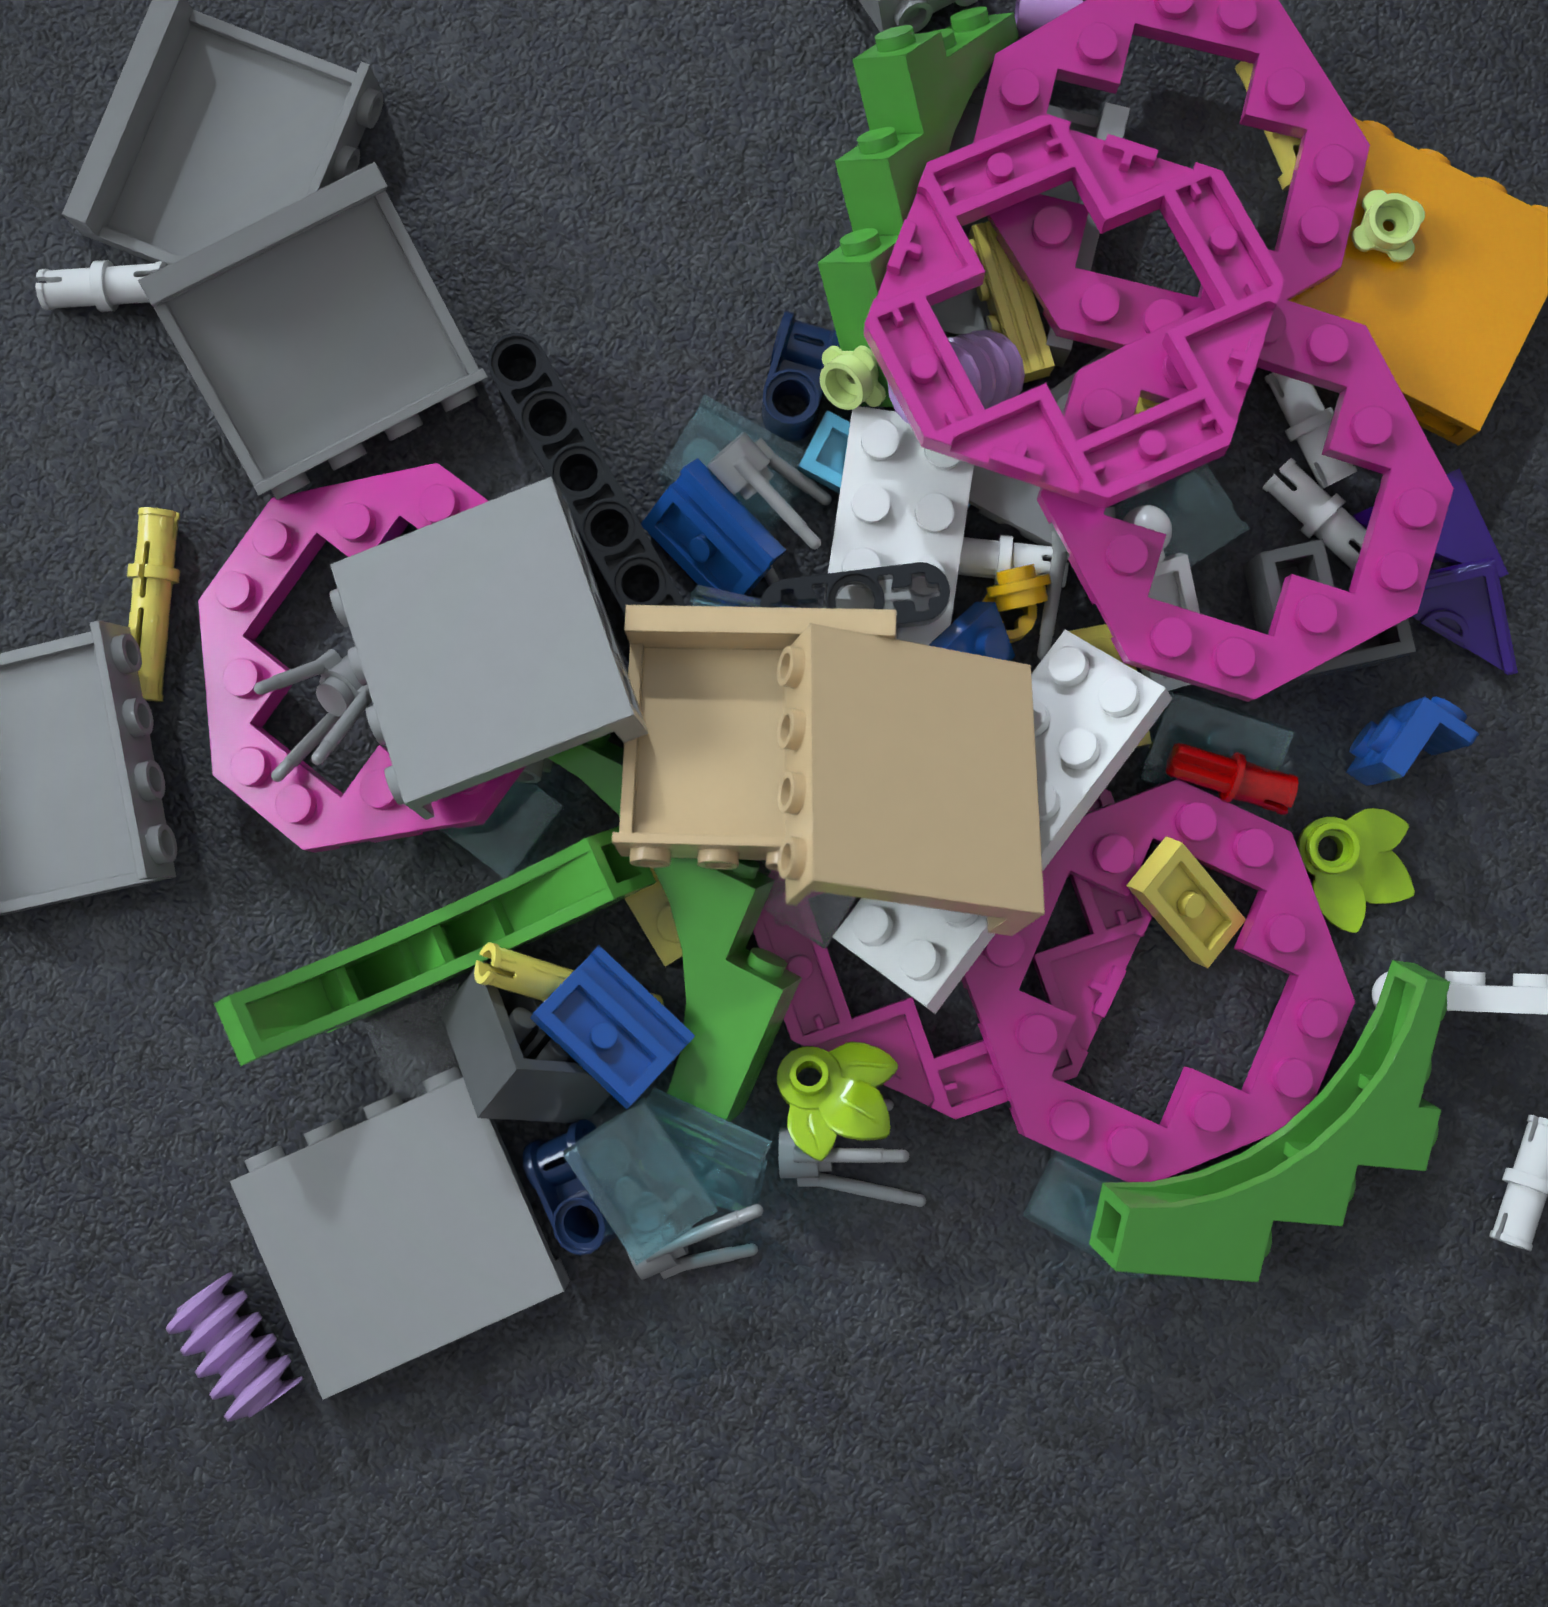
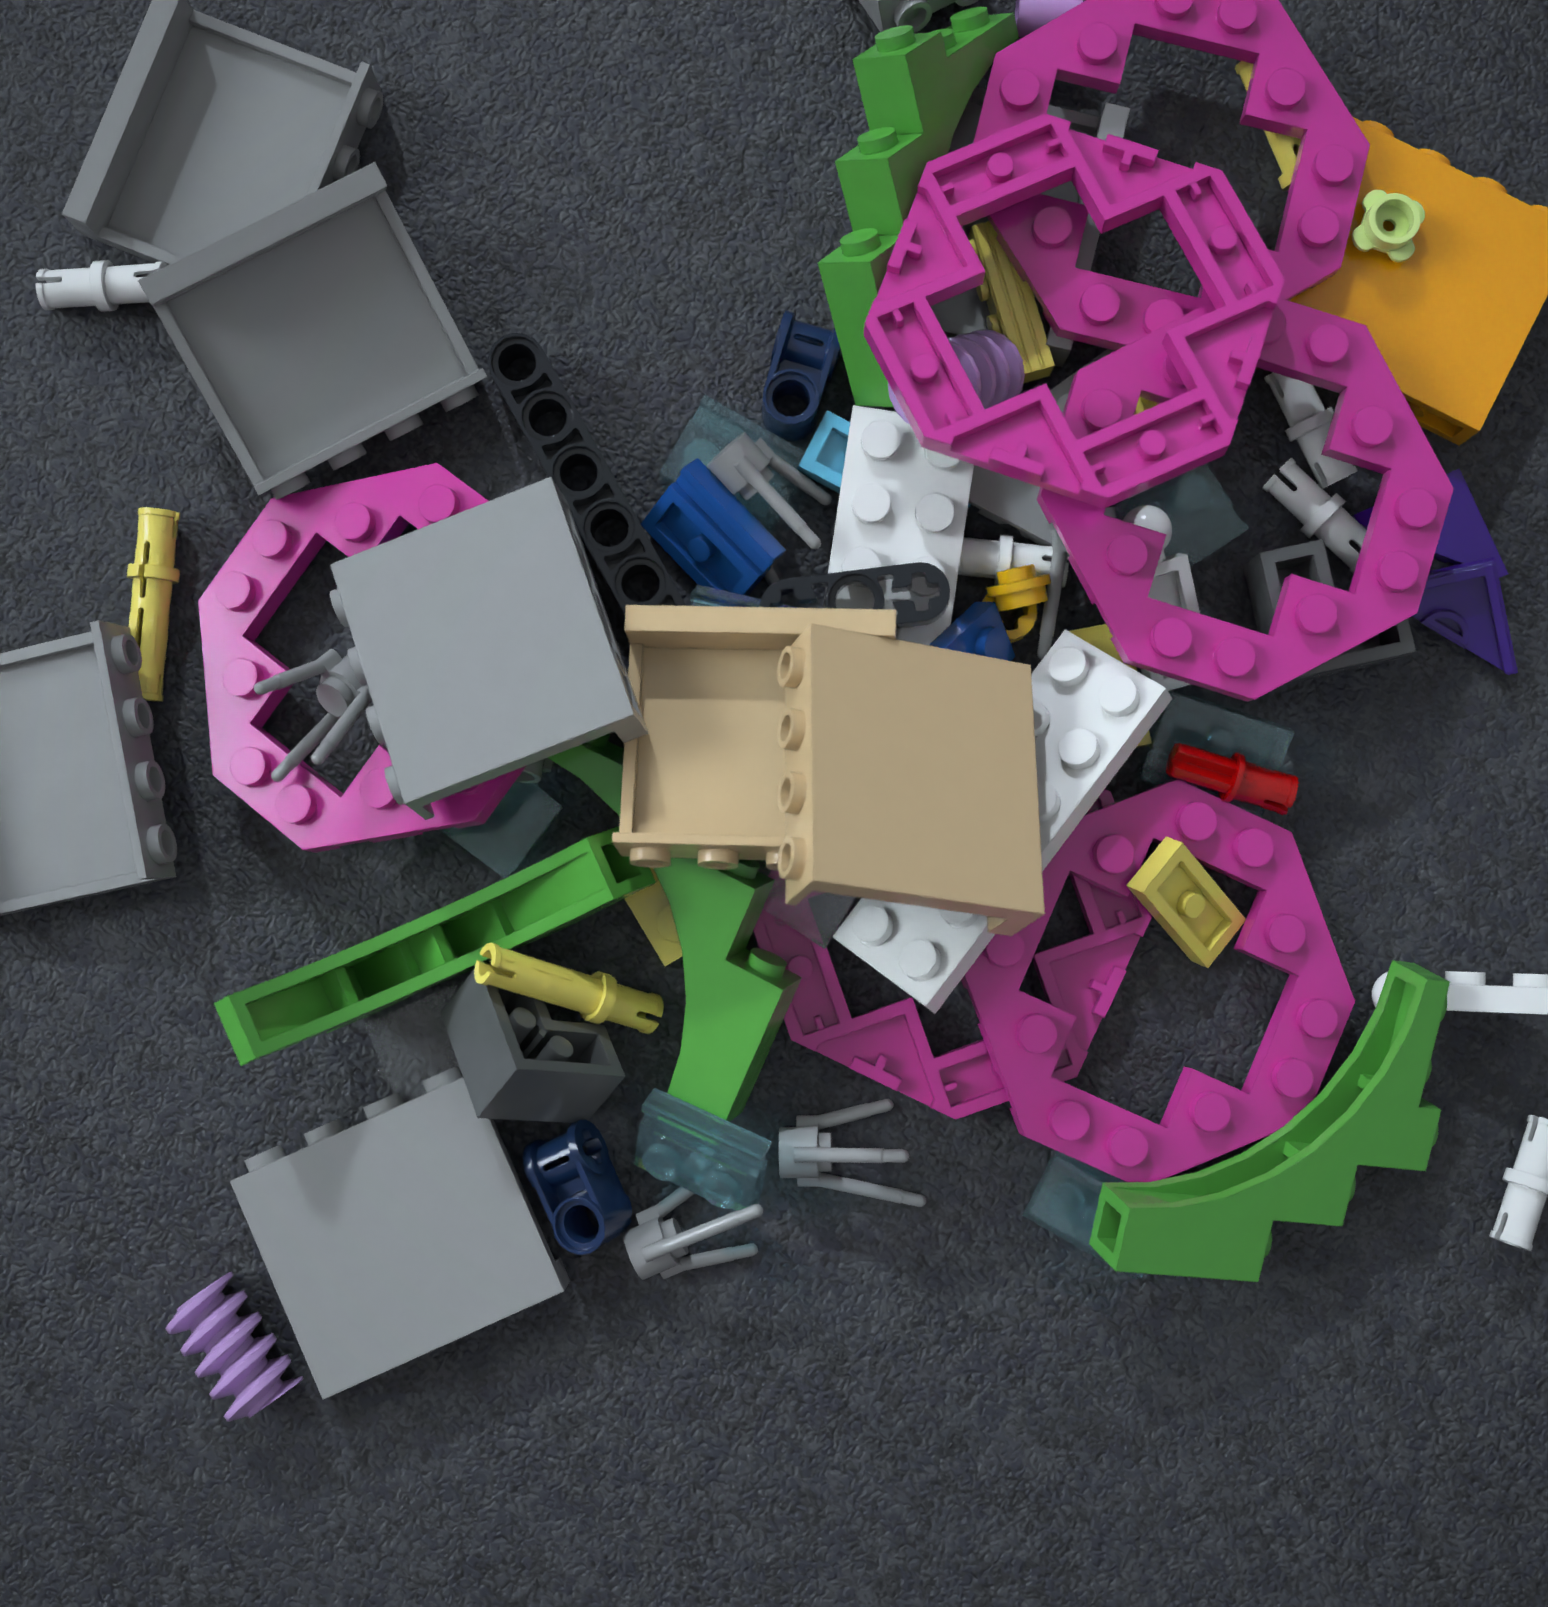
(612, 1027): blue plate -> none
(640, 1181): clear light blue plate -> none
(842, 1101): lime plate -> none
(851, 378): yellowish green plate -> none
(1361, 870): lime plate -> none
(1392, 745): blue bracket -> none

